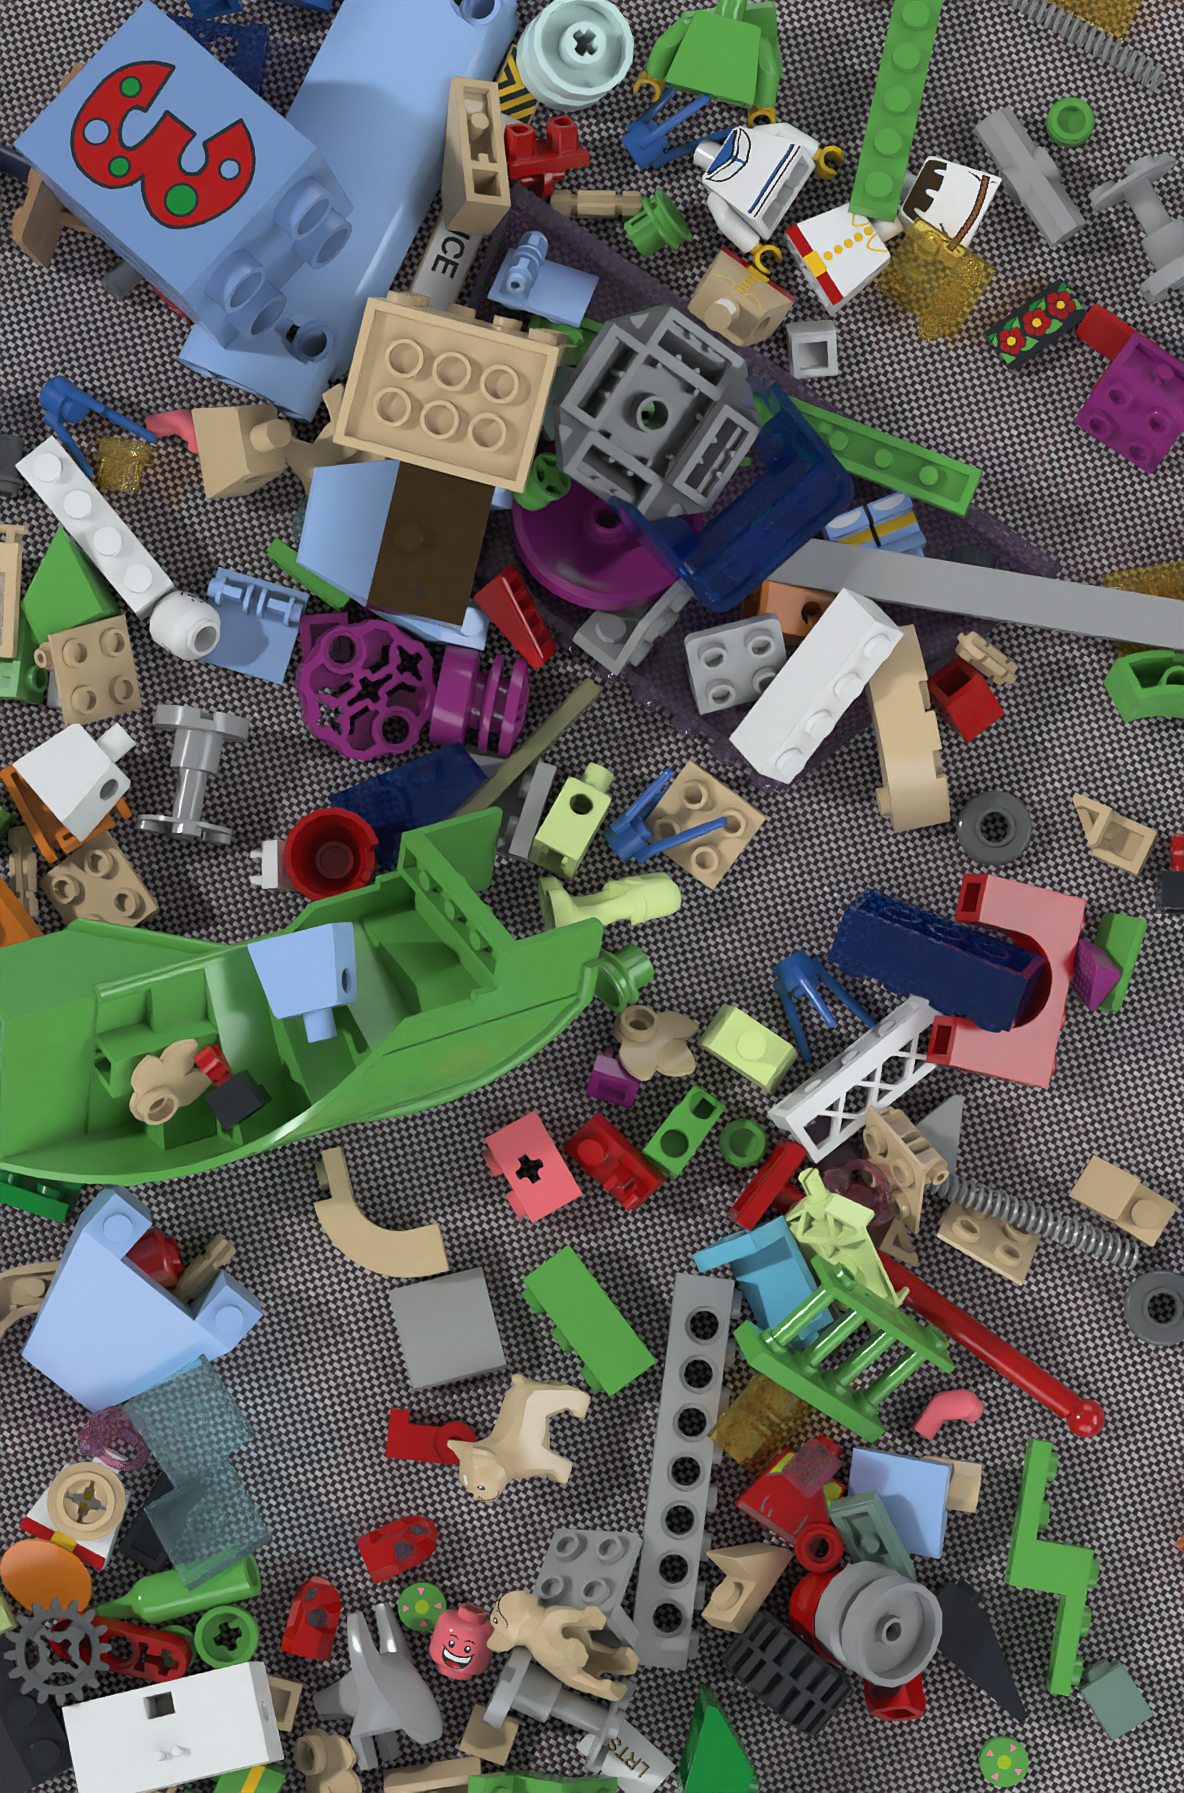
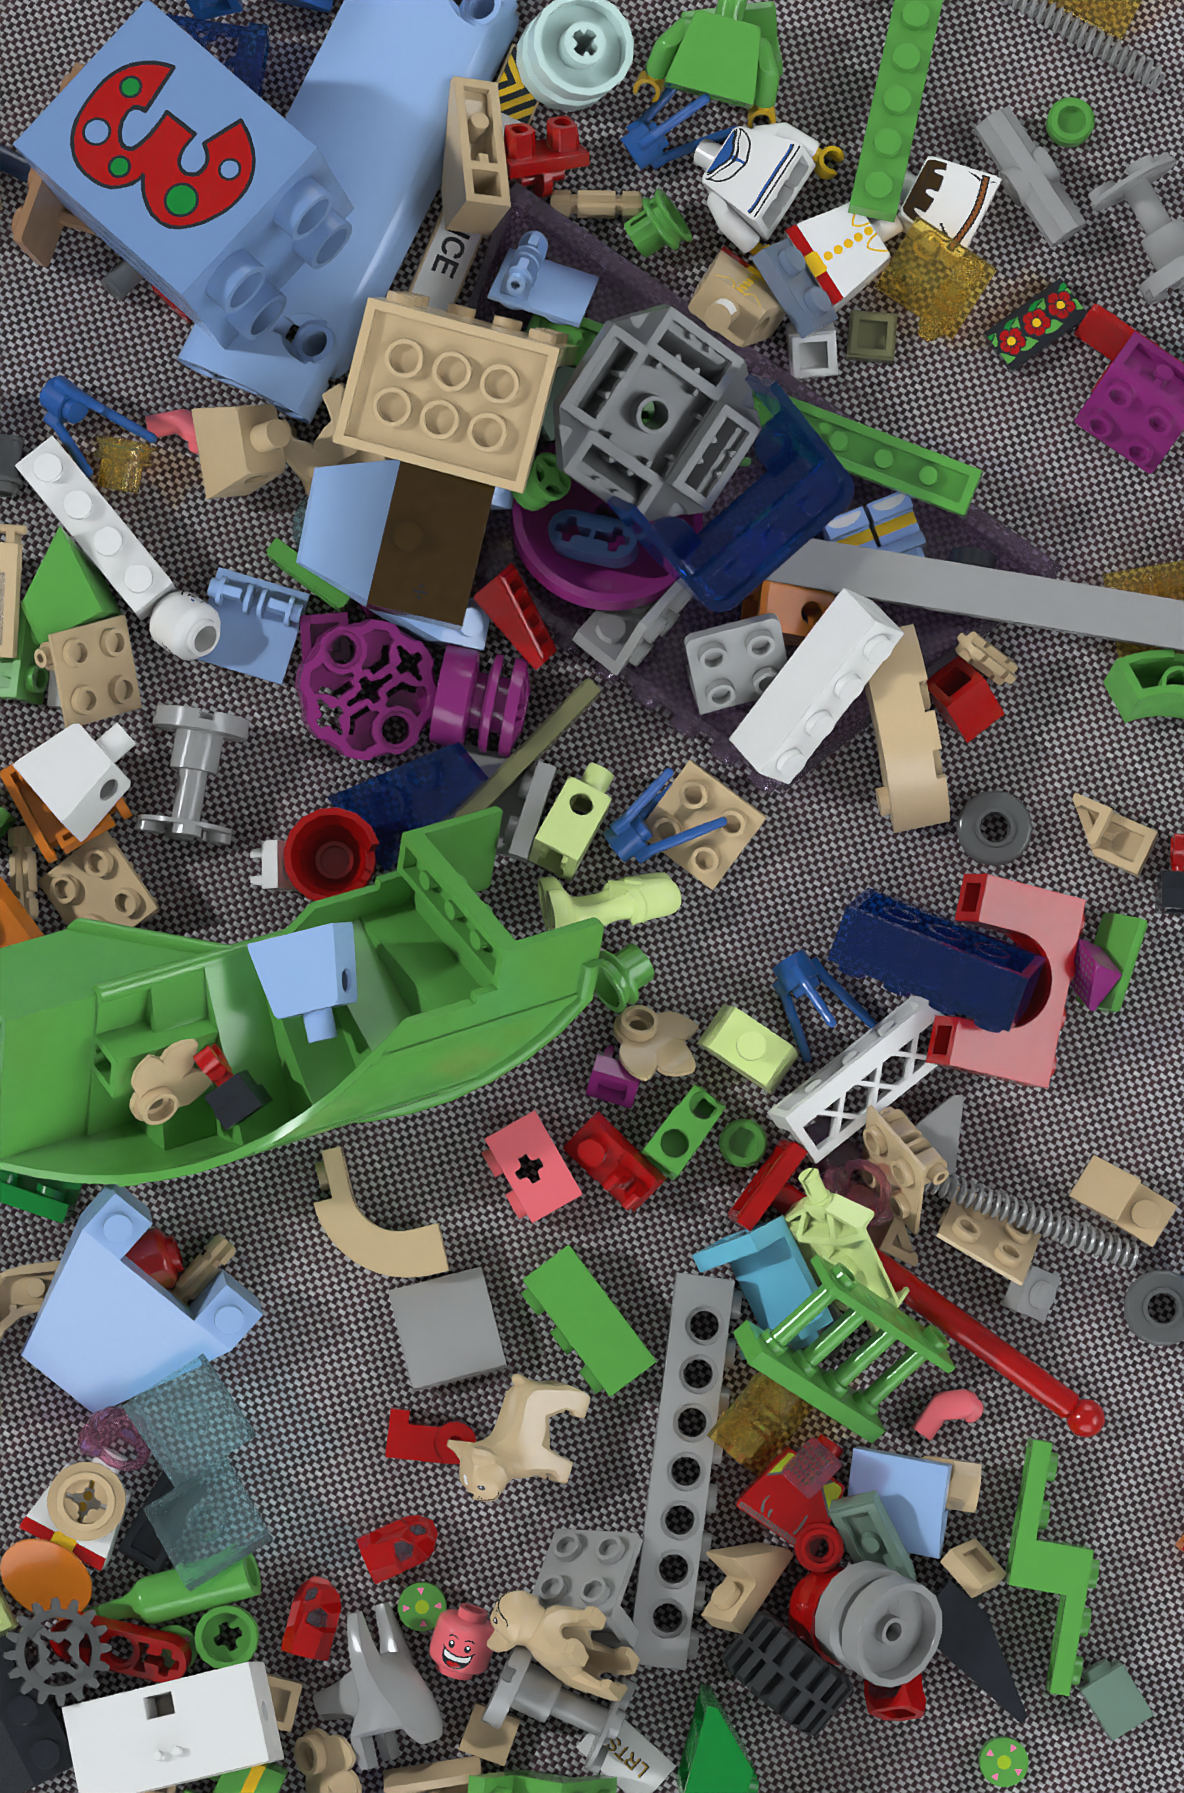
(592, 544): none -> dark blue beam
(795, 287): none -> sand blue plate
(871, 336): none -> olive tile
(973, 1567): none -> tan tile
(1034, 1295): none -> light grey plate

